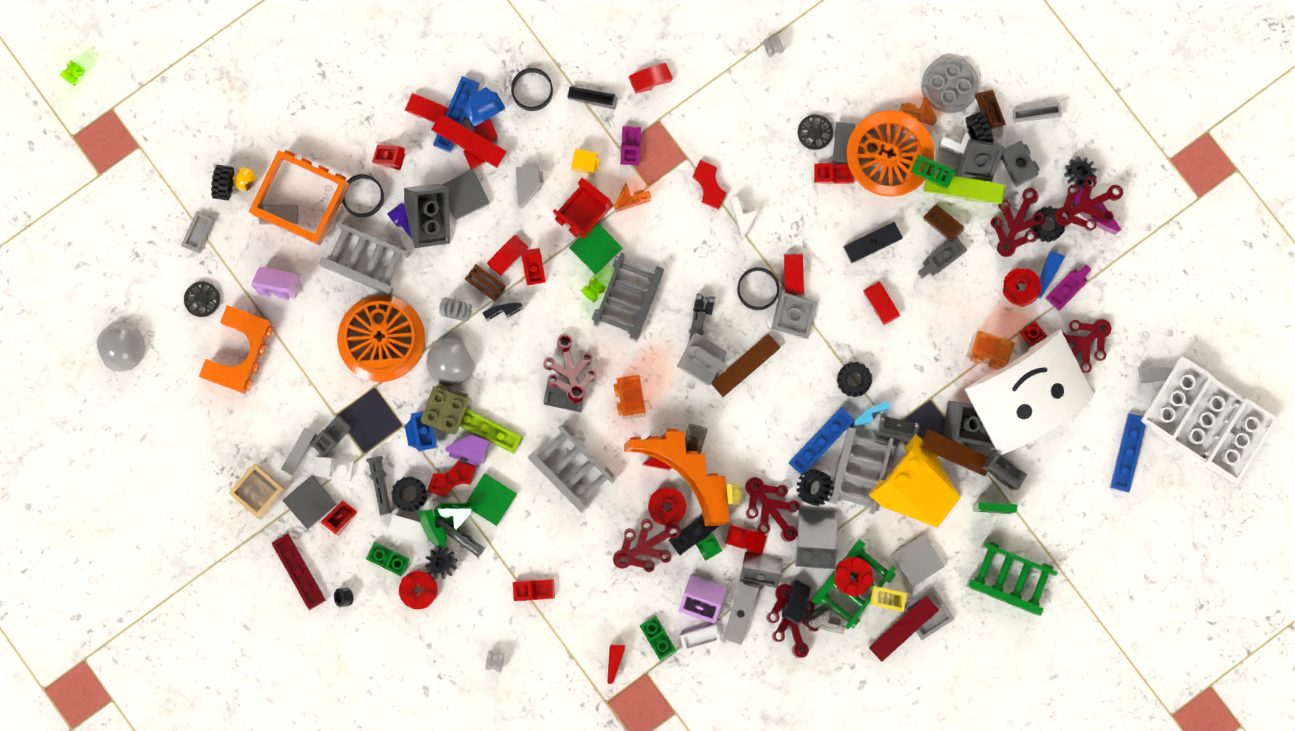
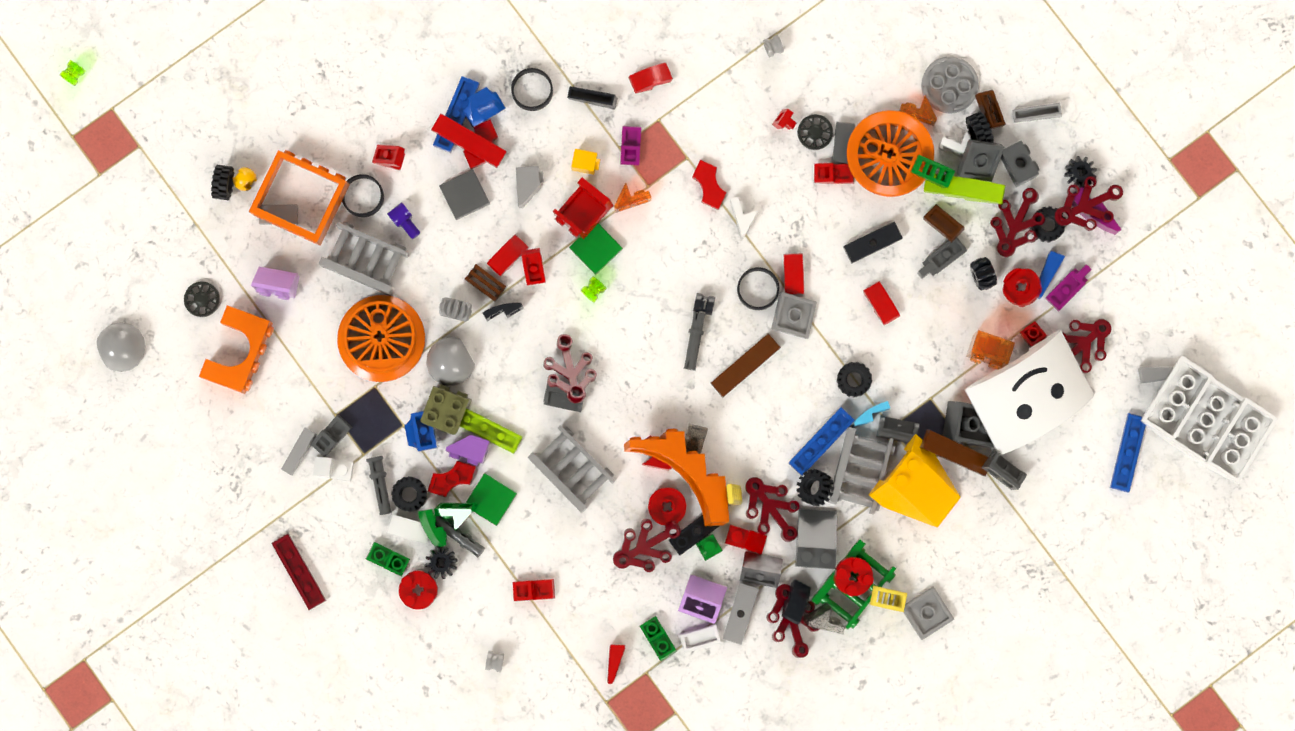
(198, 232): light grey tile -> none
(257, 491): piece -> none
(309, 502): dark grey tile -> none
(339, 518): red slope -> none
(343, 597): black tile -> none
(424, 108): red slope -> none
(428, 214): dark grey slope -> none
(631, 397): clear orange brick -> none
(639, 311): dark grey fence -> none
(702, 359): light grey bracket -> none
(784, 120): none -> red tile
(904, 628): dark red tile -> none
(917, 560): light grey tile -> none
(983, 273): none -> black gear
(995, 508): green tile -> none
(996, 590): green fence -> none

